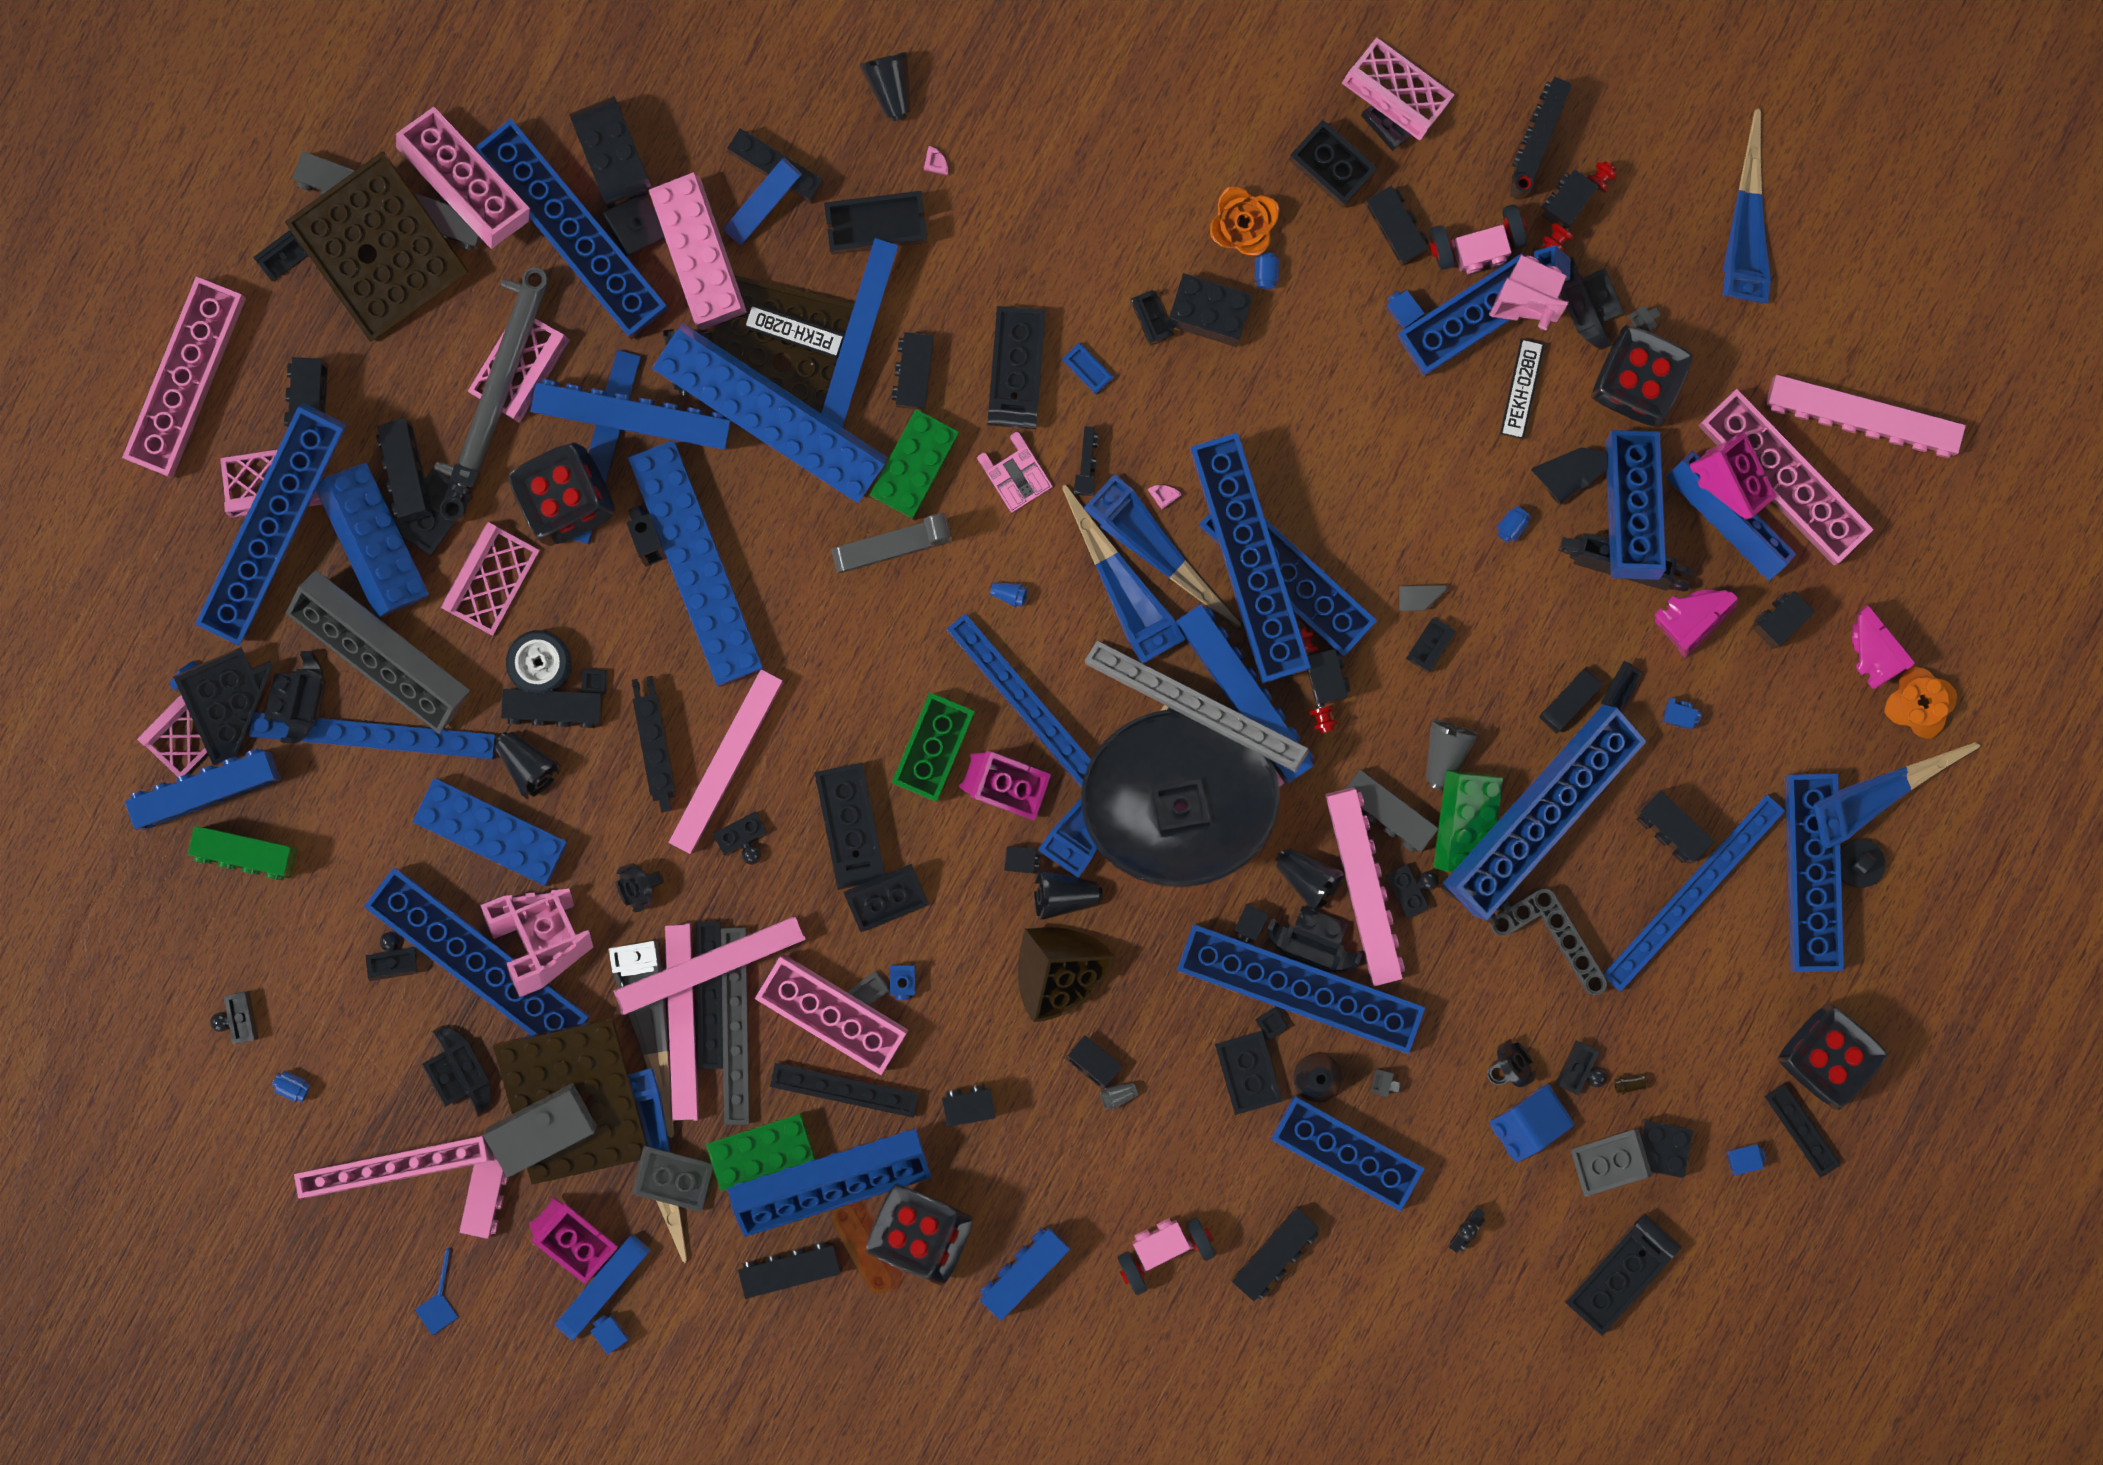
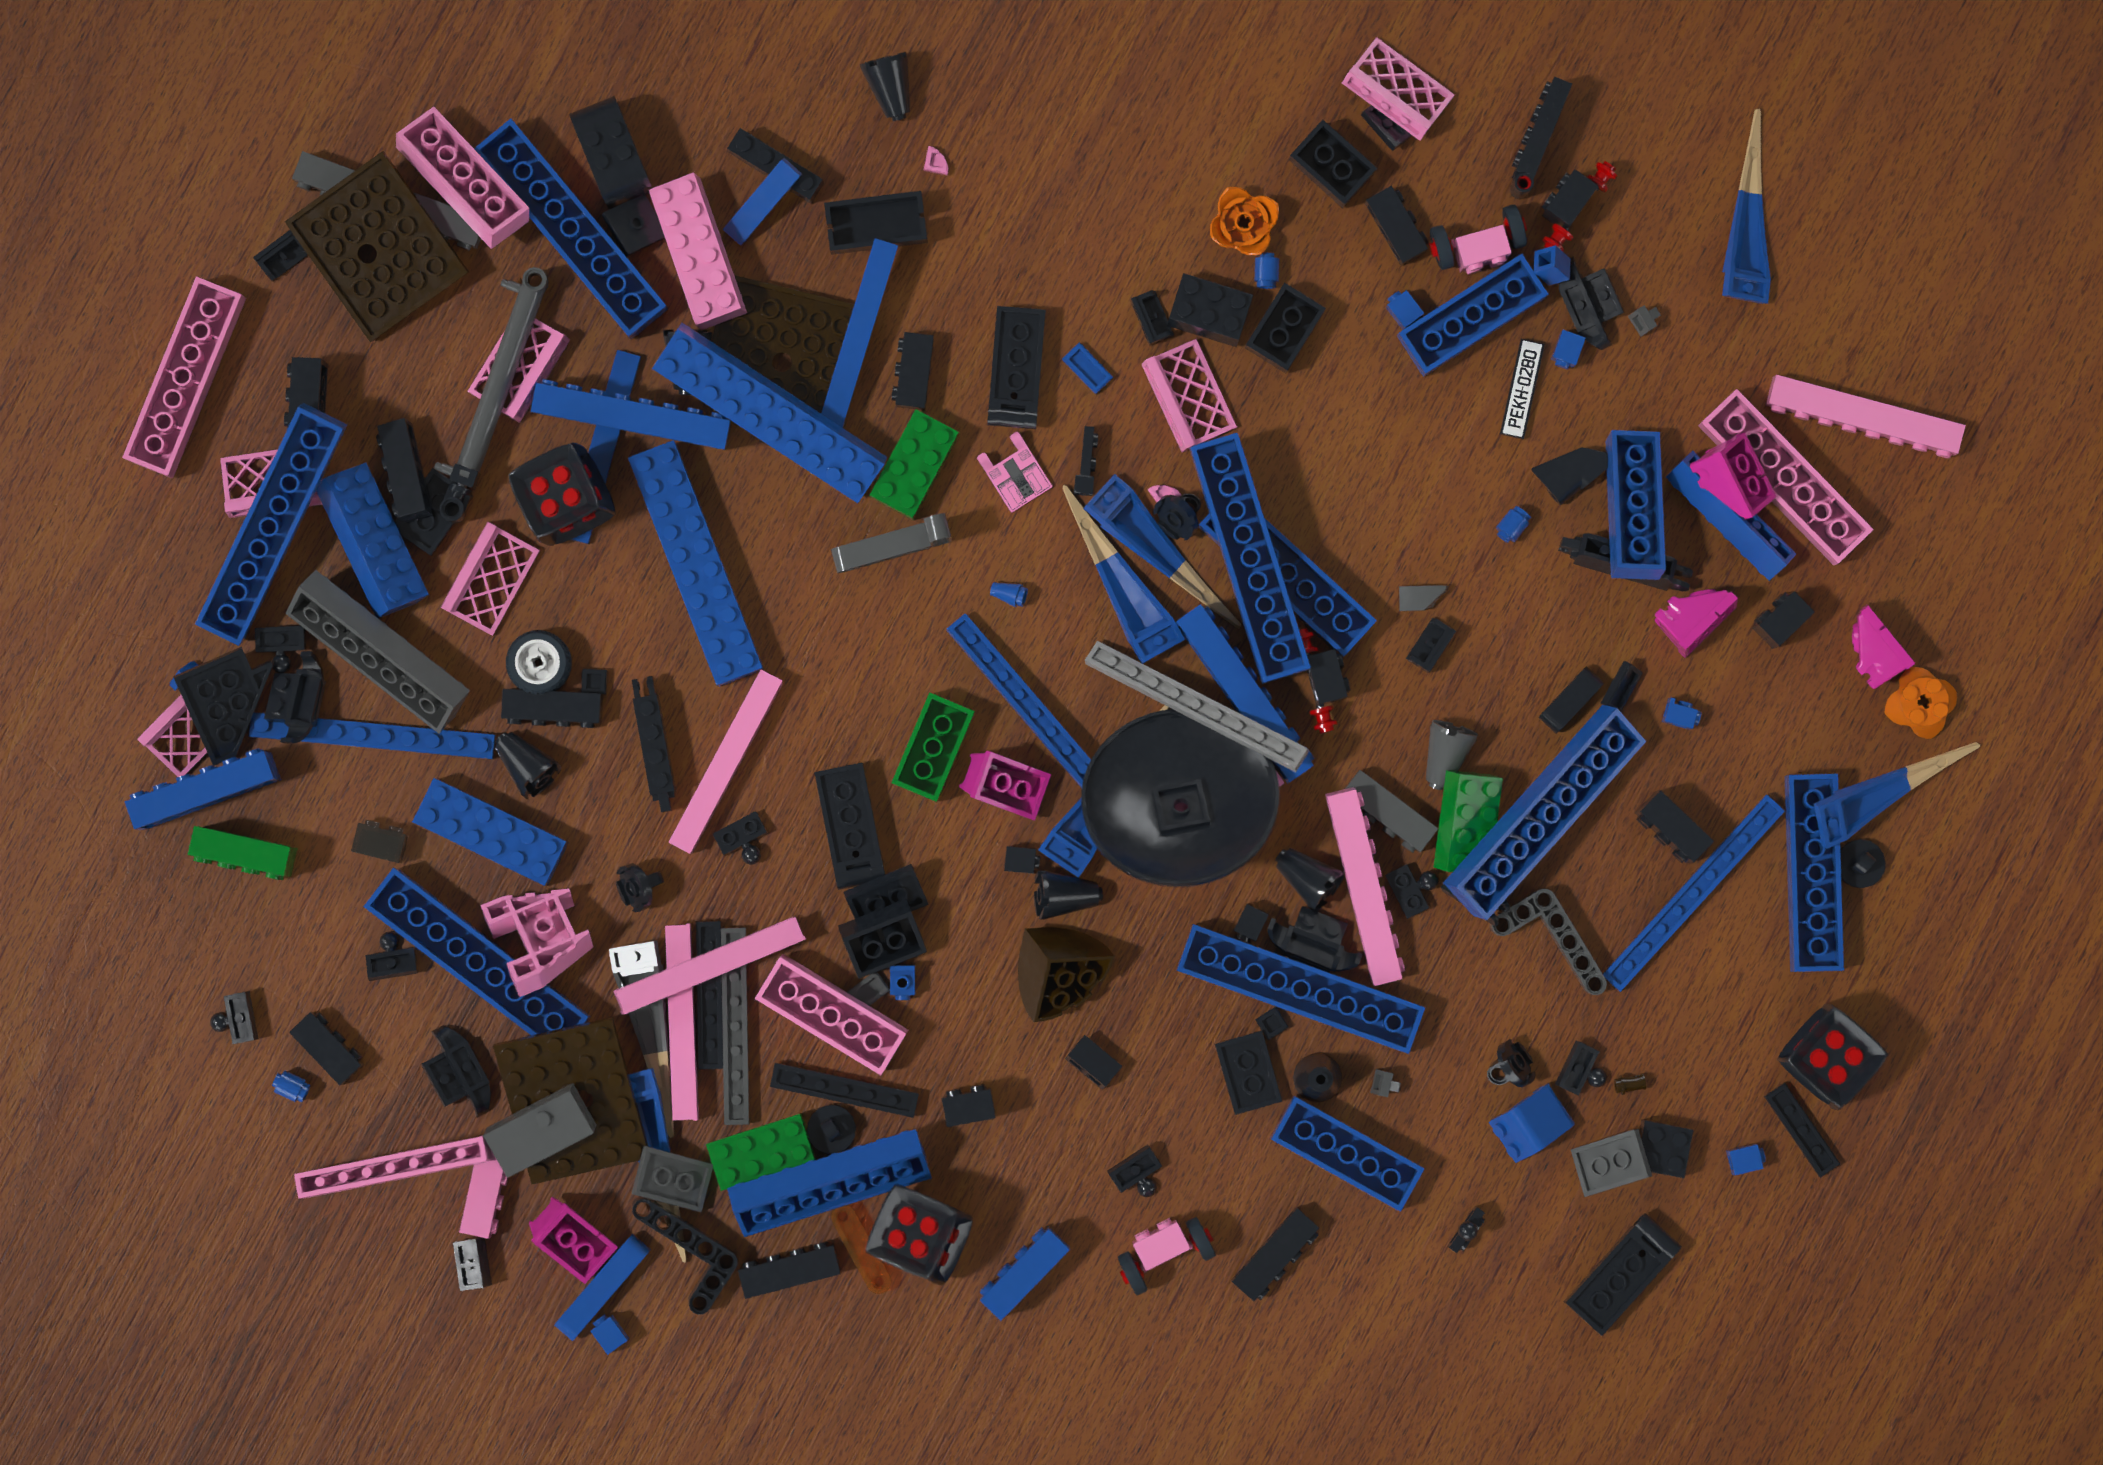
(279, 641): none -> black plate
(327, 1047): none -> black brick
(380, 842): none -> clear smoke brick
(437, 1312): blue piece -> none
(472, 1264): none -> hinge
(646, 543): black torso -> none
(691, 1245): none -> black beam
(794, 331): tile -> none
(831, 1129): none -> black tile
(882, 938): none -> black brick
(1117, 1095): dark grey cone -> none
(1136, 1169): none -> black plate
(1170, 404): none -> bright pink fence
(1177, 516): none -> black tile
(1285, 328): none -> black brick
(1531, 293): bright pink piece -> none
(1567, 349): none -> blue brick
(1642, 376): black piece -> none

